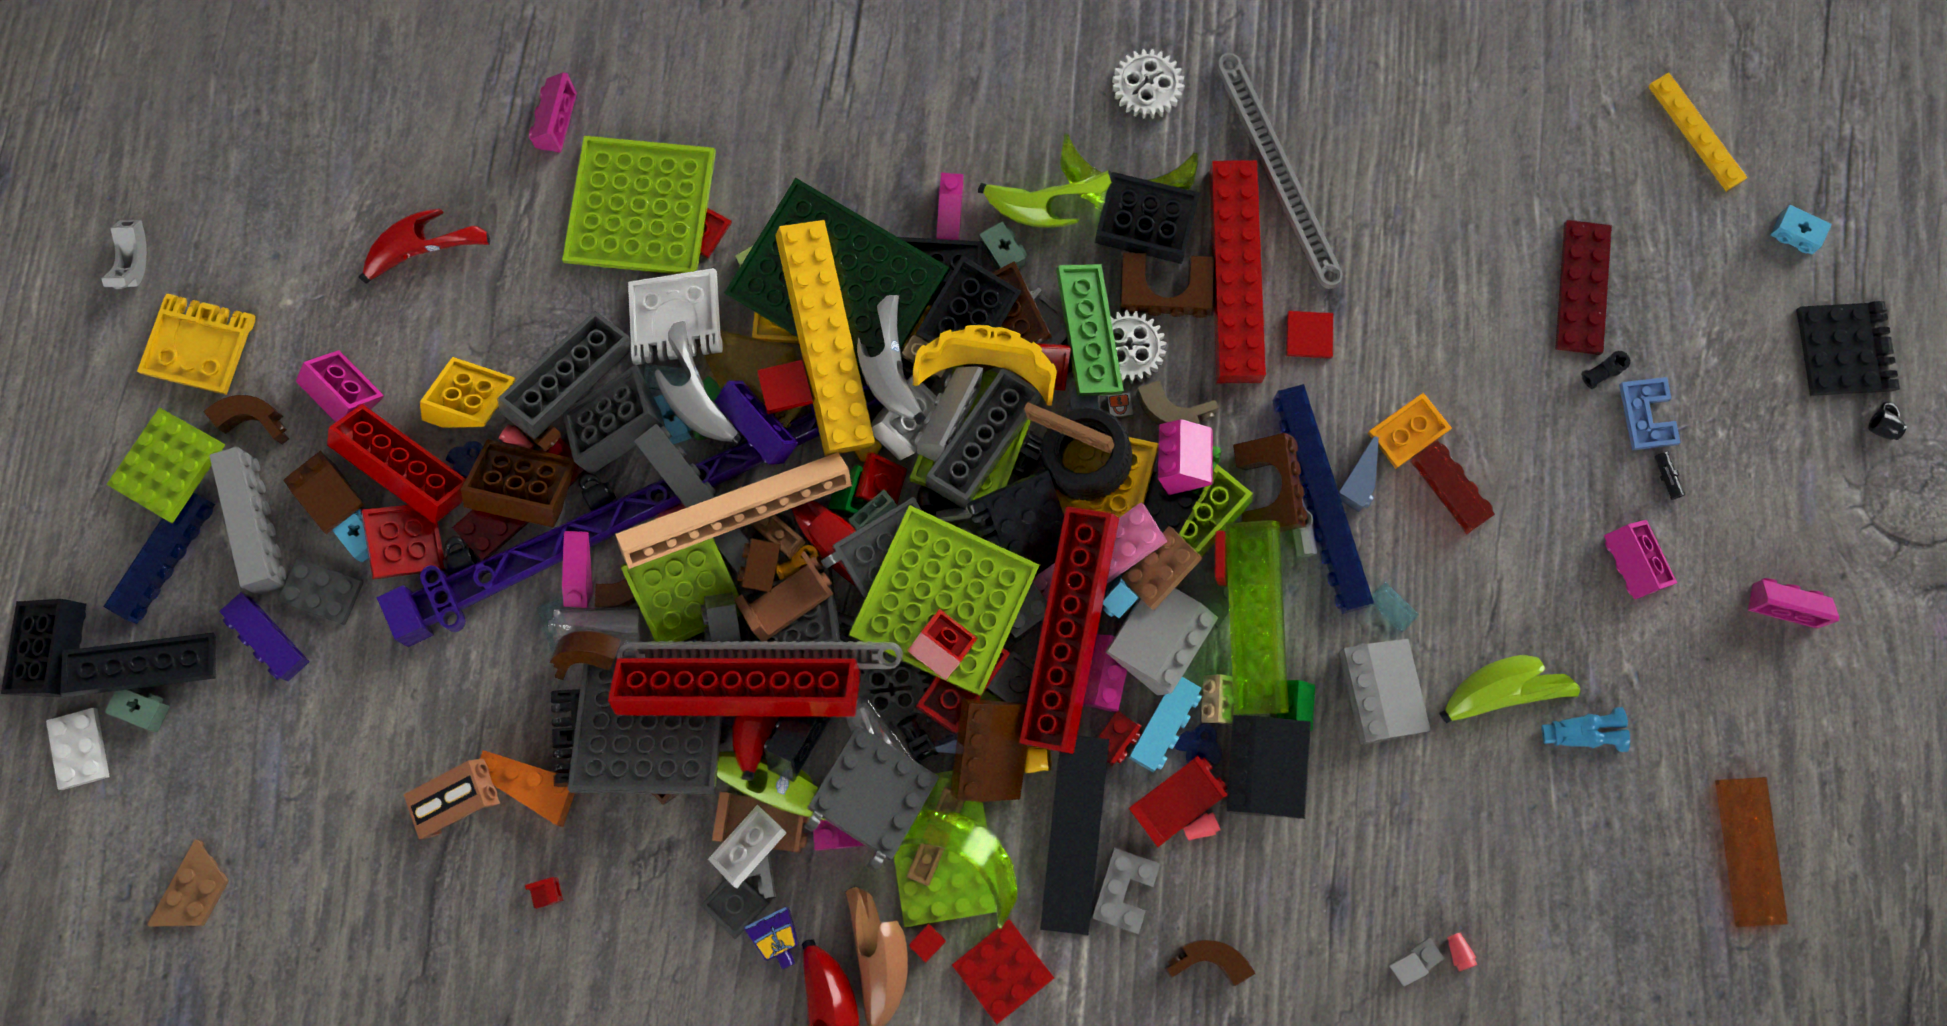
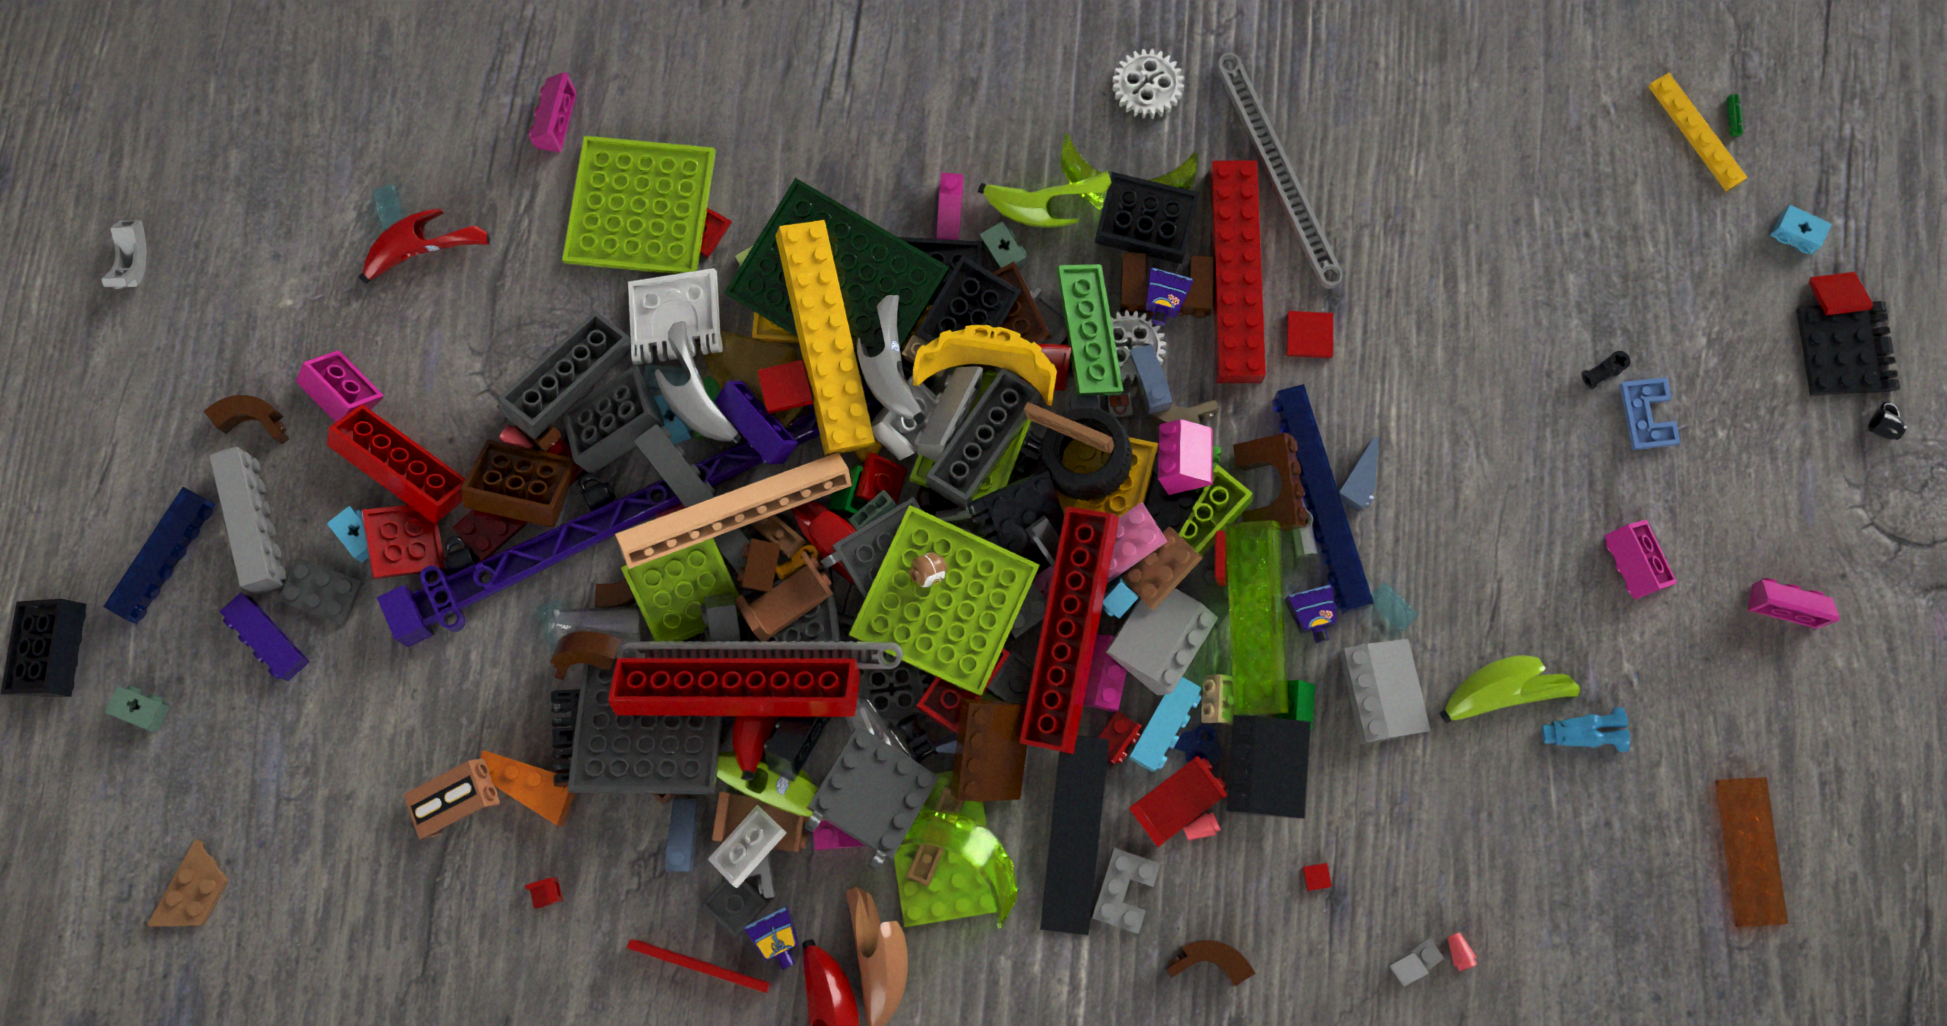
(77, 748): white plate -> none
(138, 664): black plate -> none
(165, 465): lime plate -> none
(195, 346): yellow hinge -> none
(323, 492): reddish brown slope -> none
(388, 205): none -> clear light blue tile
(462, 459): clear blue plate -> none
(463, 395): yellow slope -> none
(577, 571): dark pink slope -> none
(682, 836): none -> sand blue slope
(699, 965): none -> red tile
(927, 943): red panel -> none
(928, 569): none -> medium nougat head
(942, 644): red slope -> none
(1003, 971): red plate -> none
(1037, 760): yellow piece -> none
(1045, 539): none -> dark grey panel
(1151, 379): none -> sand blue slope
(1166, 294): none -> dark purple torso
(1313, 611): none -> dark purple torso
(1316, 876): none -> red tile
(1410, 430): light orange plate -> none
(1453, 487): clear red brick -> none
(1583, 287): dark red plate -> none
(1663, 461): black pin -> none
(1734, 115): none -> green axle
(1840, 293): none -> red tile

